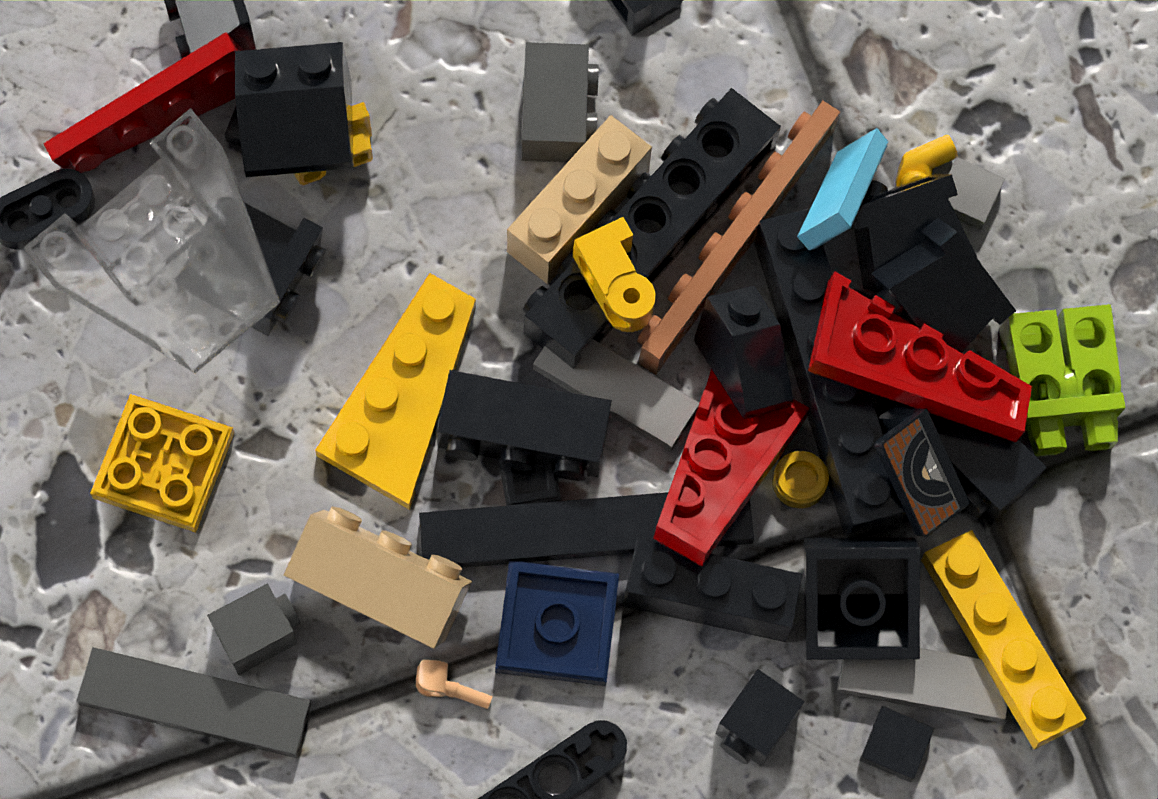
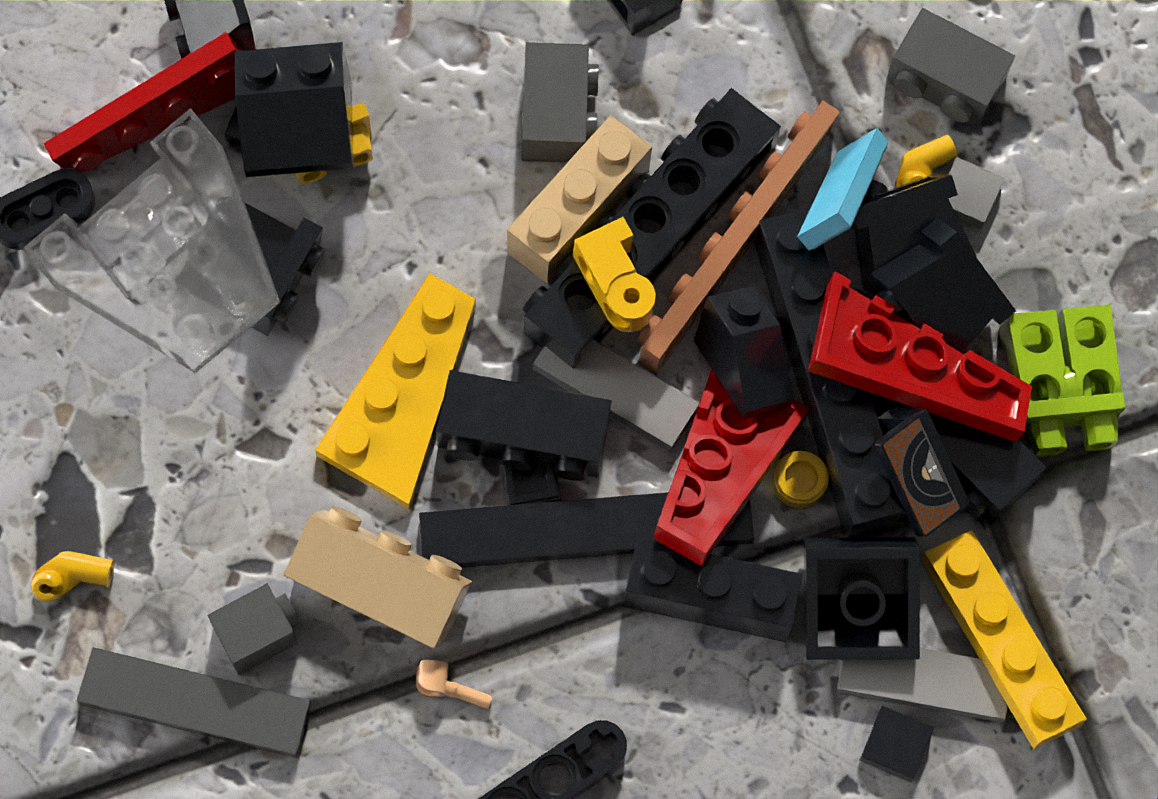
(68, 571): none -> yellow arm
(162, 463): yellow tile -> none
(557, 623): dark blue tile -> none
(758, 719): black brick -> none
(949, 68): none -> dark grey brick

